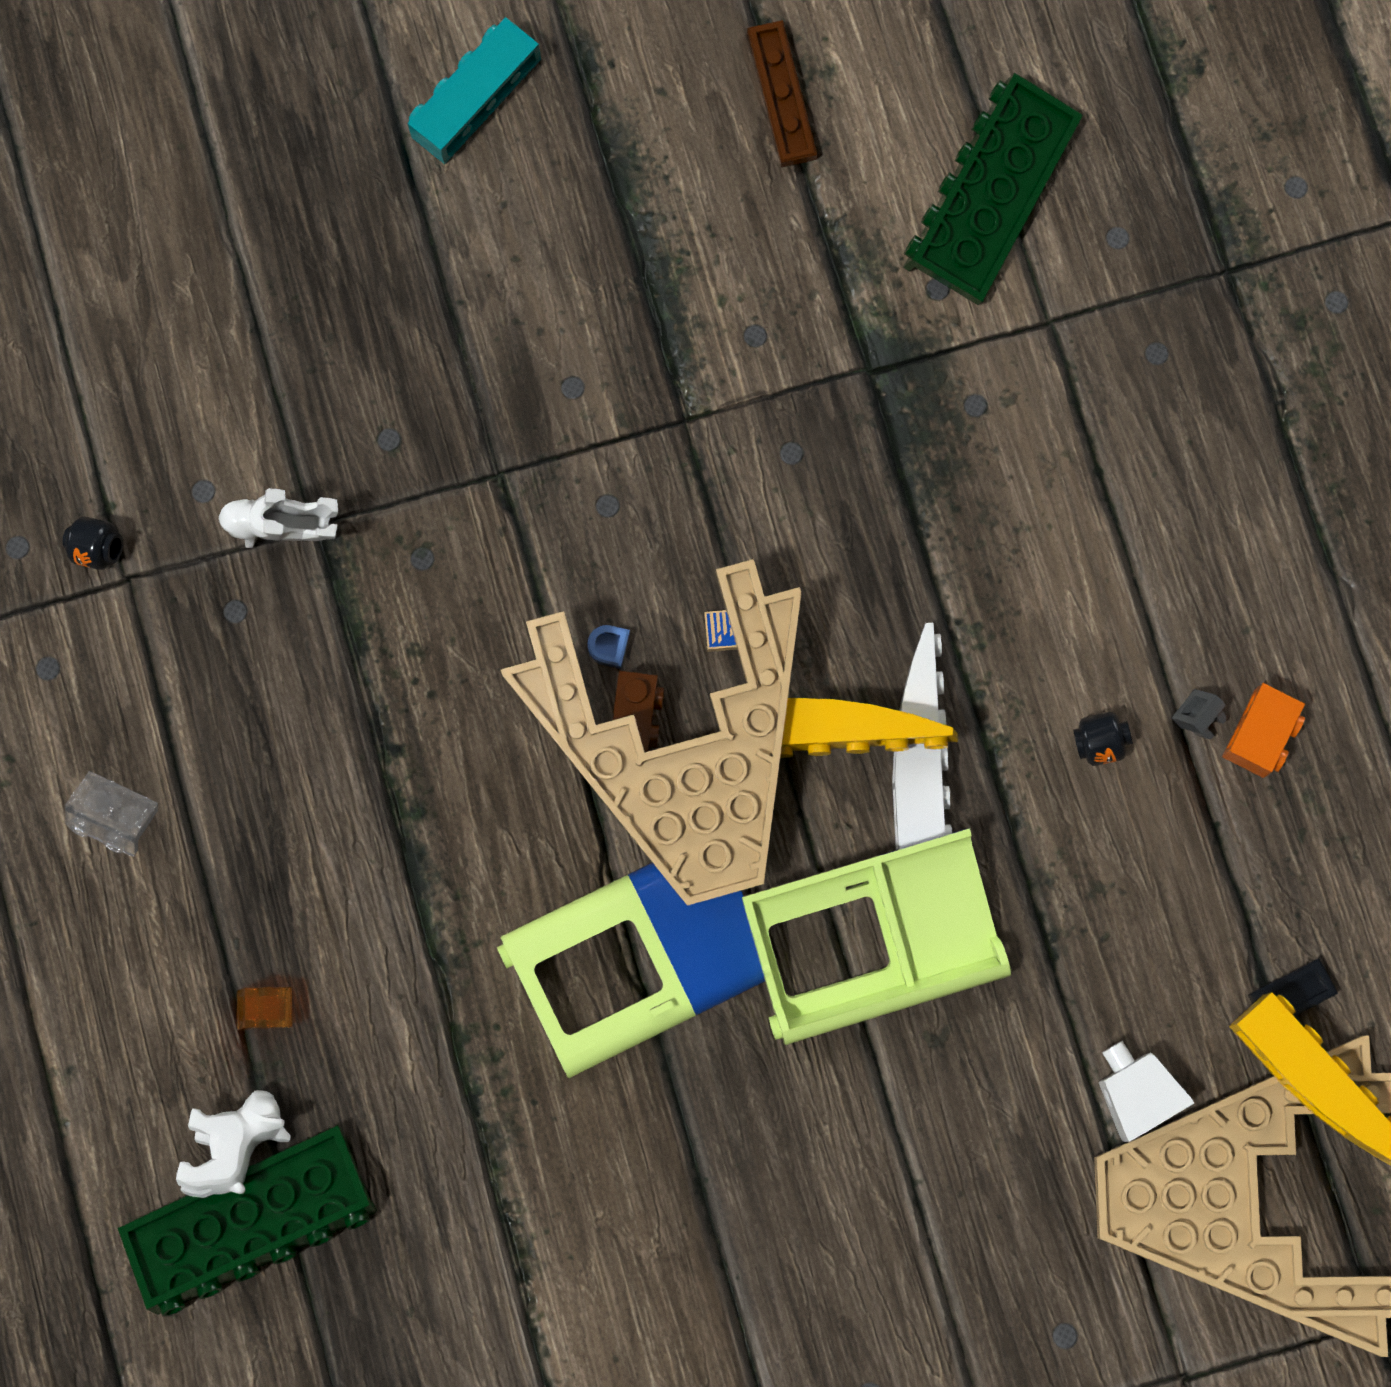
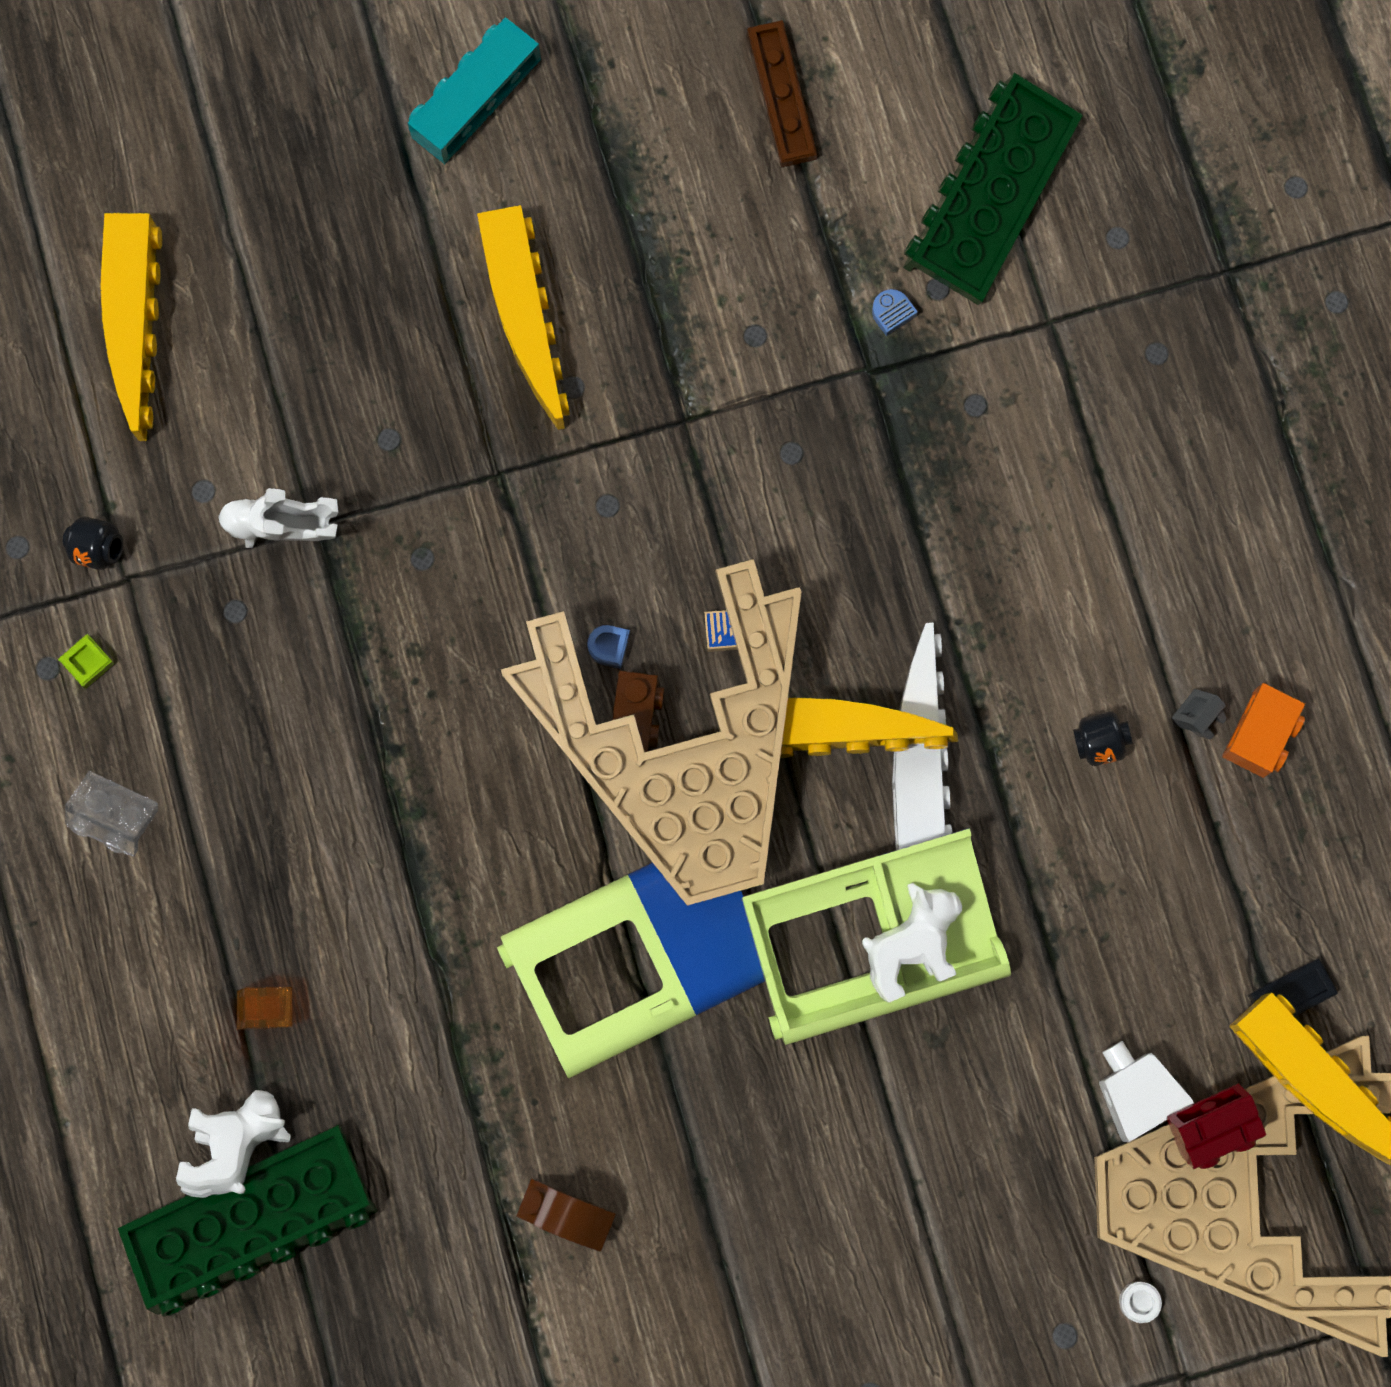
(86, 661): none -> lime tile
(128, 310): none -> yellow slope
(521, 304): none -> yellow slope
(565, 1215): none -> reddish brown brick
(892, 310): none -> medium blue tile
(914, 942): none -> white animal
(1140, 1302): none -> white tile
(1216, 1127): none -> dark red brick

